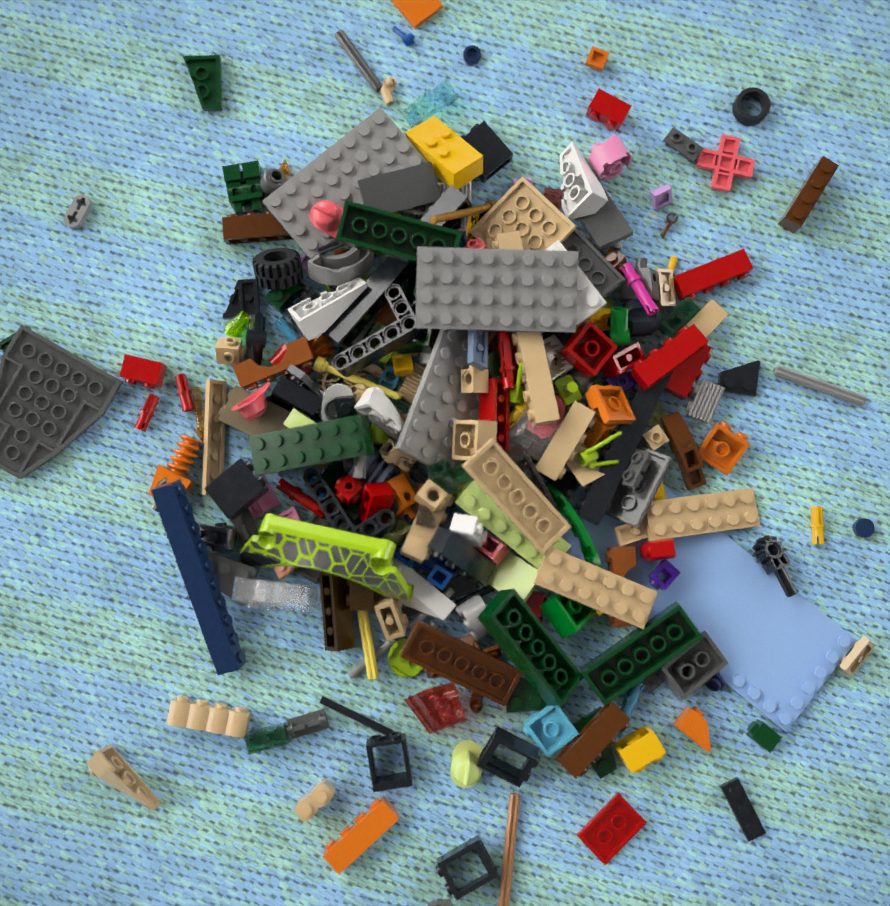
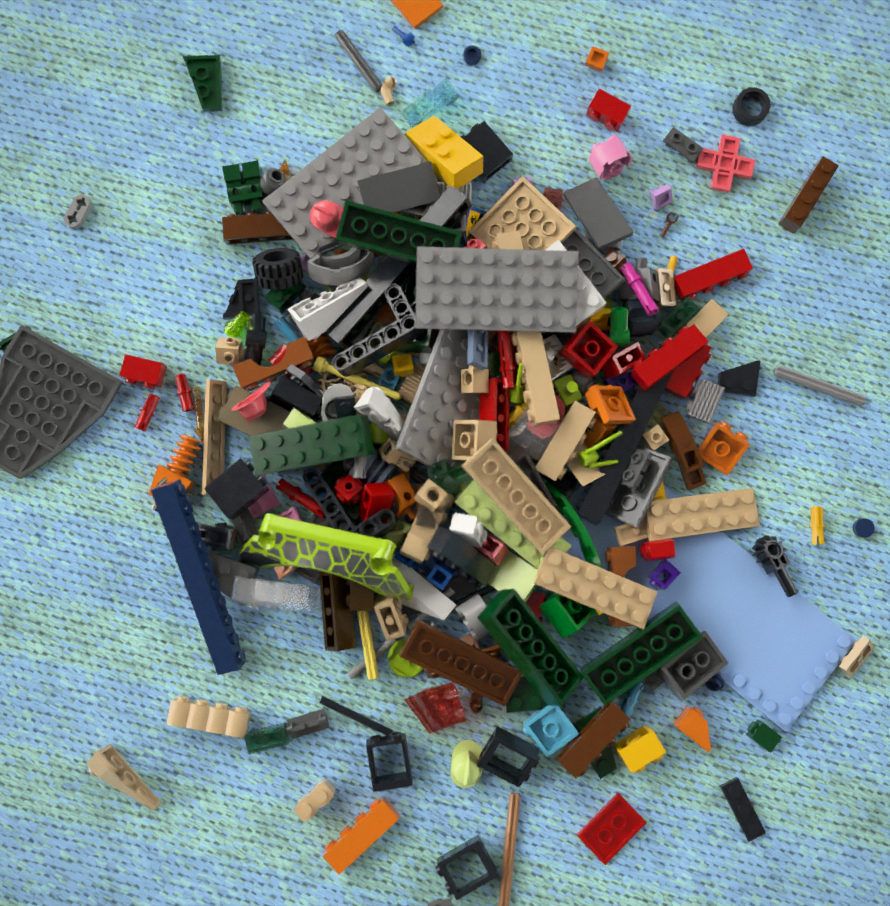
(462, 213): pearl gold bar -> none
(580, 186): white wedge -> none

